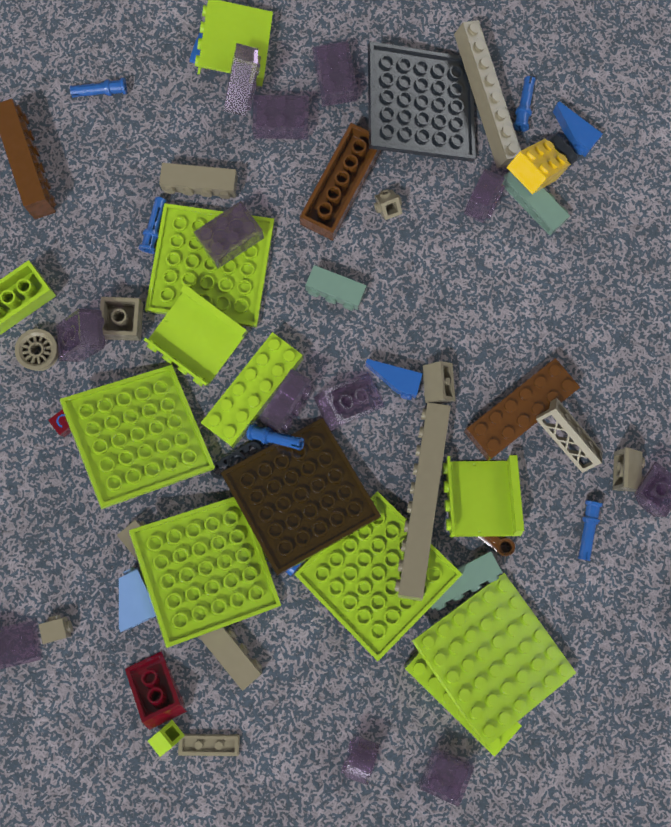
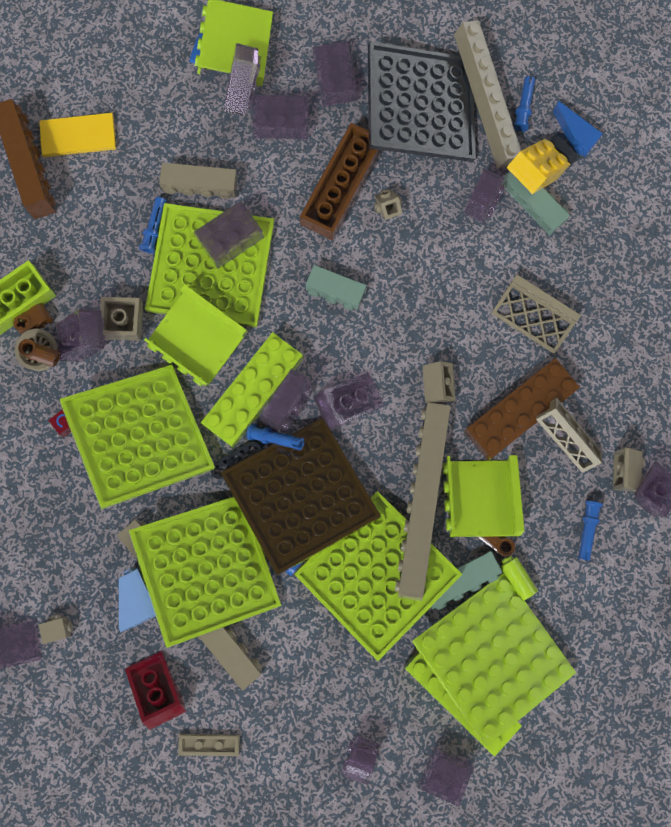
(33, 318): none -> reddish brown piece
(39, 353): none -> reddish brown piece
(77, 134): none -> yellow tile
(107, 87): blue pin -> none
(166, 738): lime brick -> none
(398, 379): blue slope -> none
(518, 577): none -> lime brick
(544, 300): none -> dark tan fence

